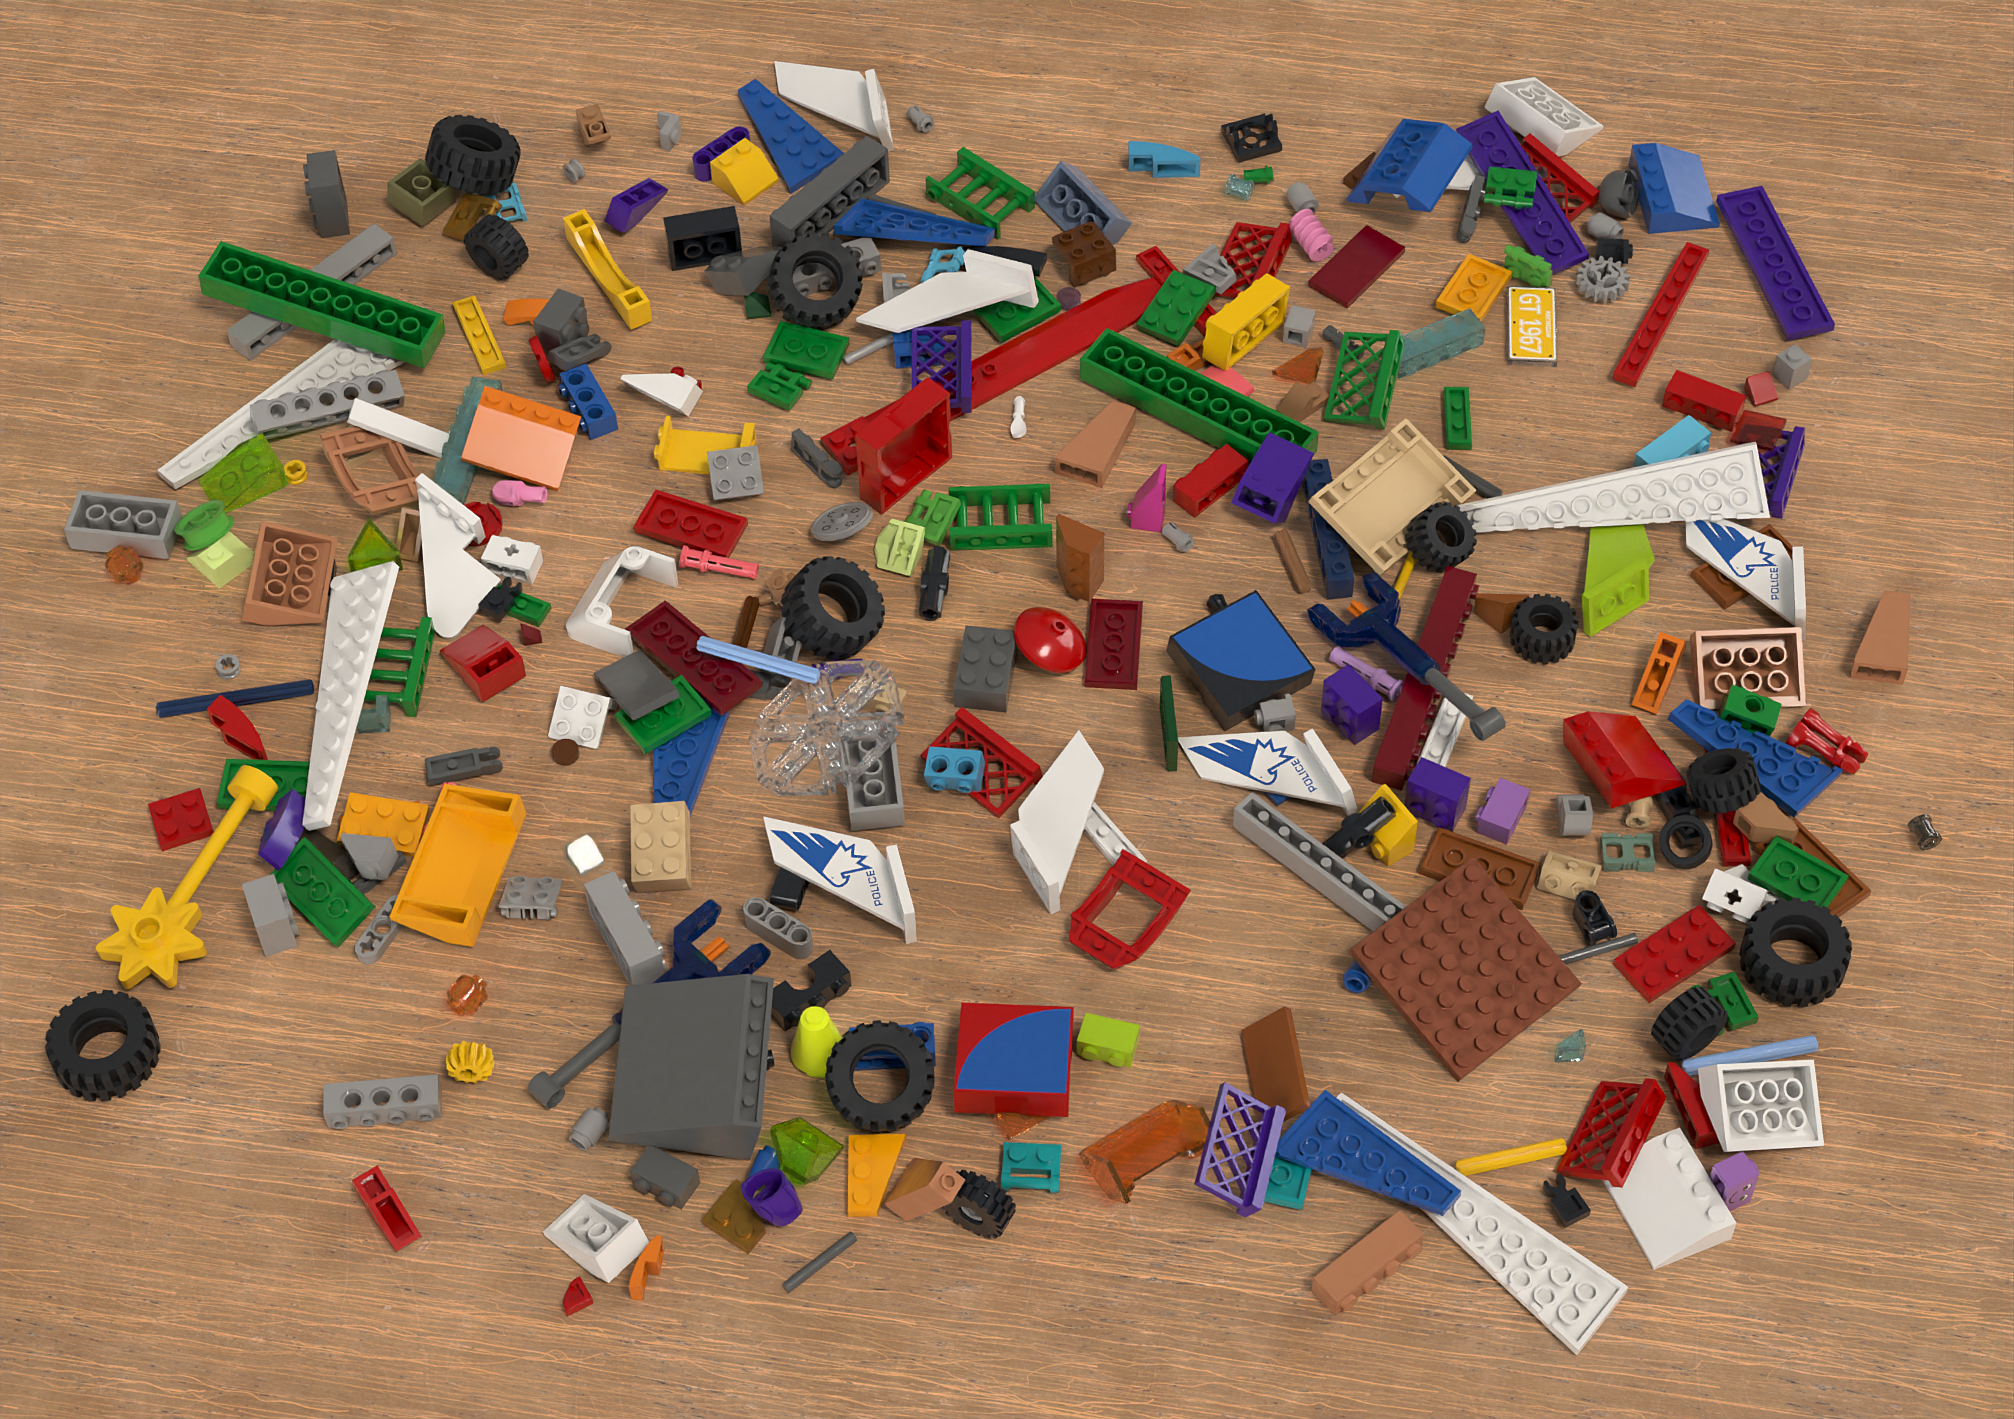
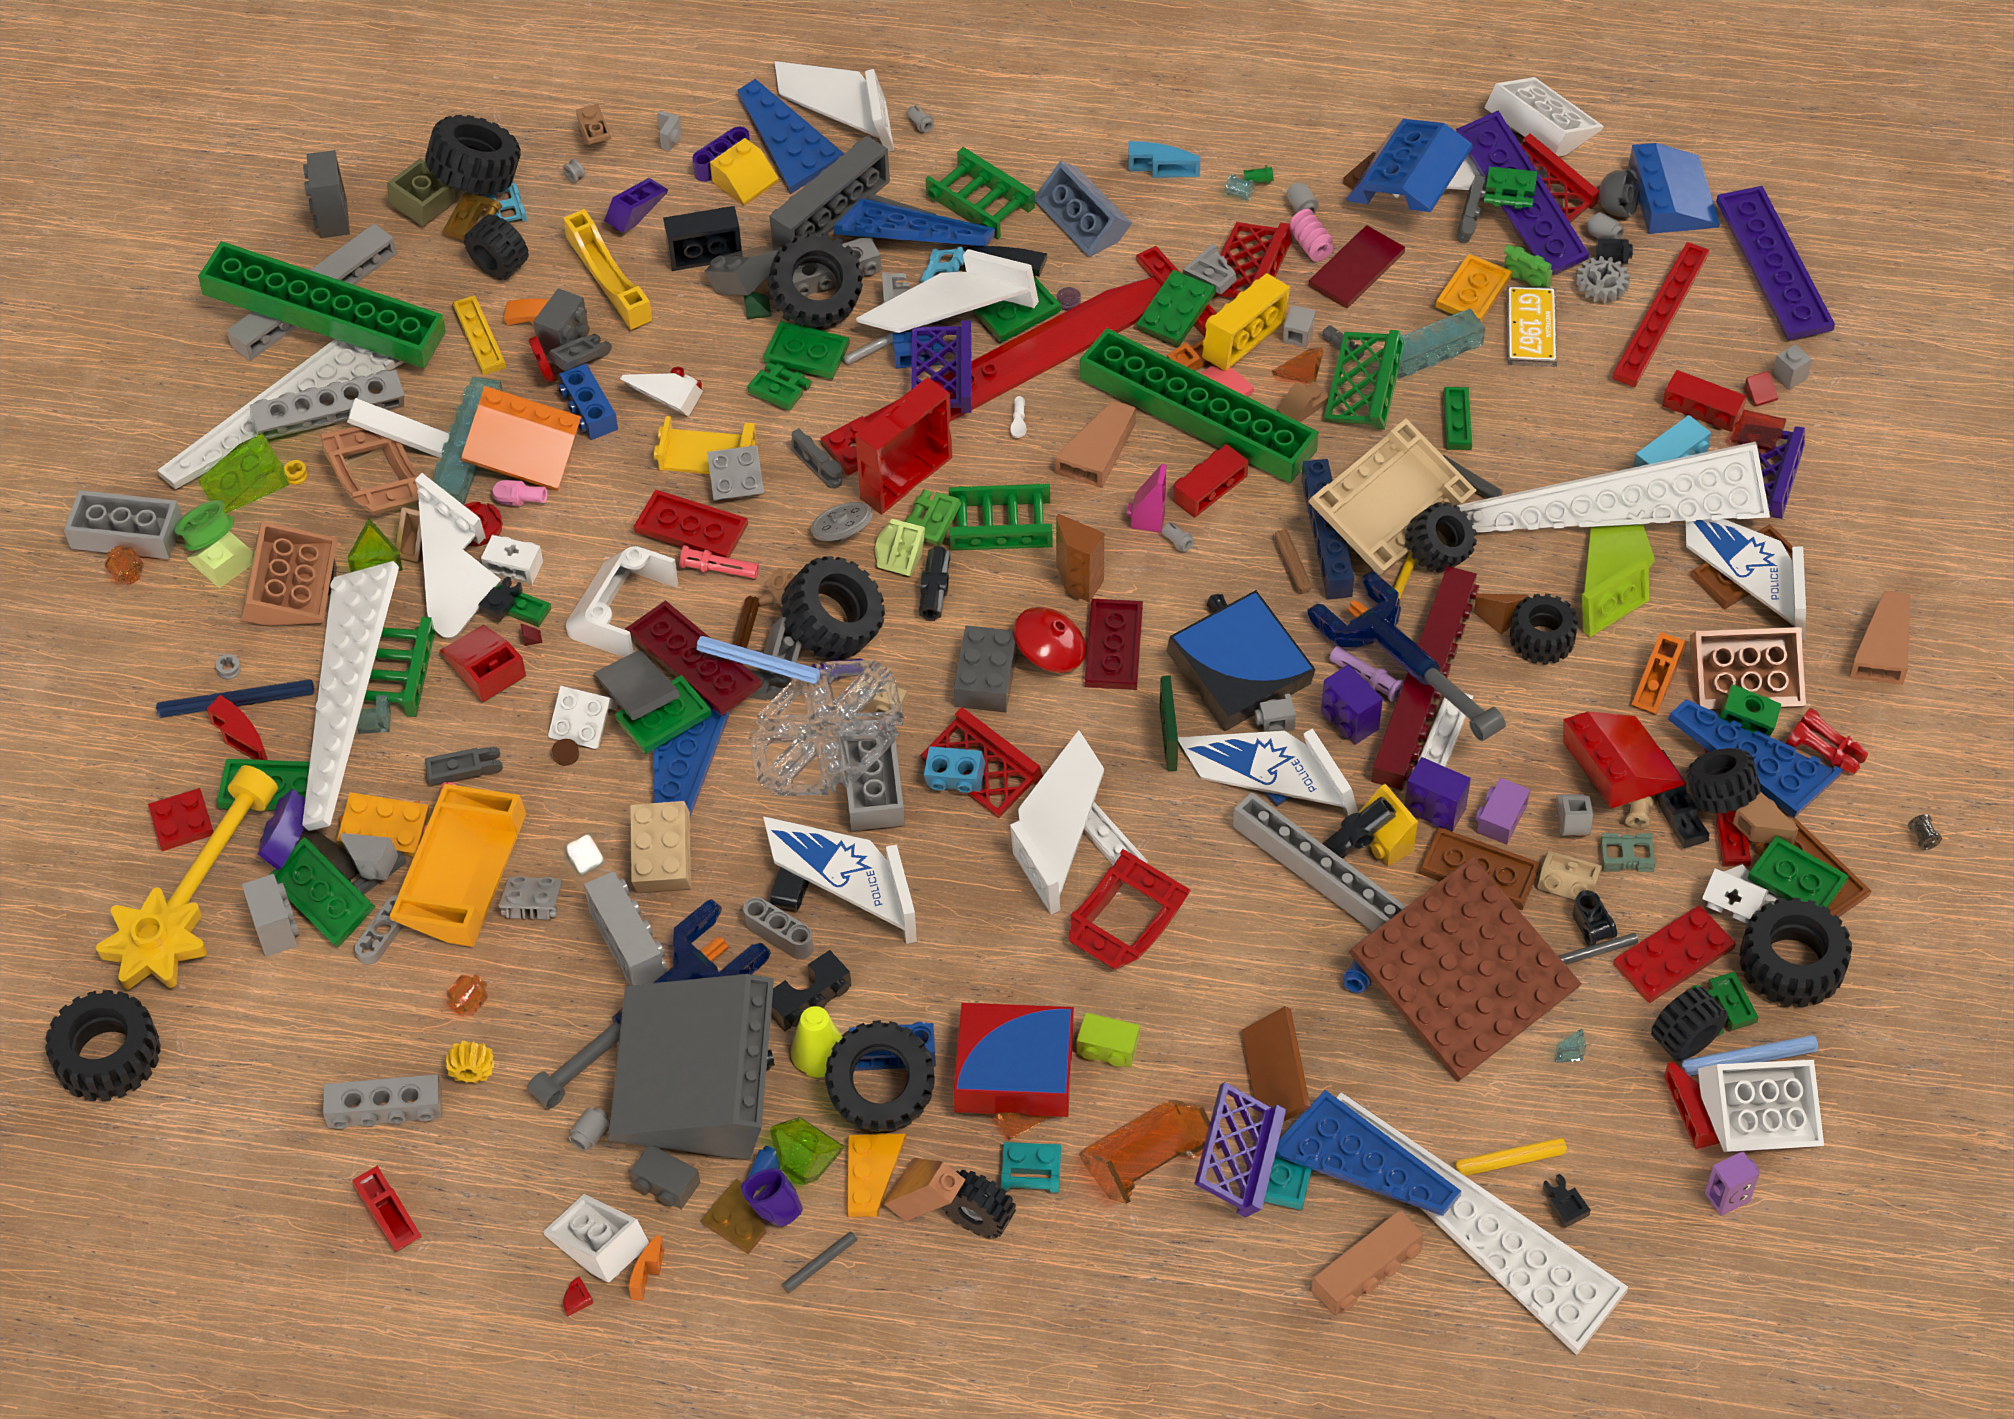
(1086, 252): reddish brown bracket -> none
(1242, 154): black piece -> none
(1273, 479): dark purple slope -> none
(1629, 1134): red fence -> none
(1672, 1202): white slope -> none
(1682, 821): black tyre -> none

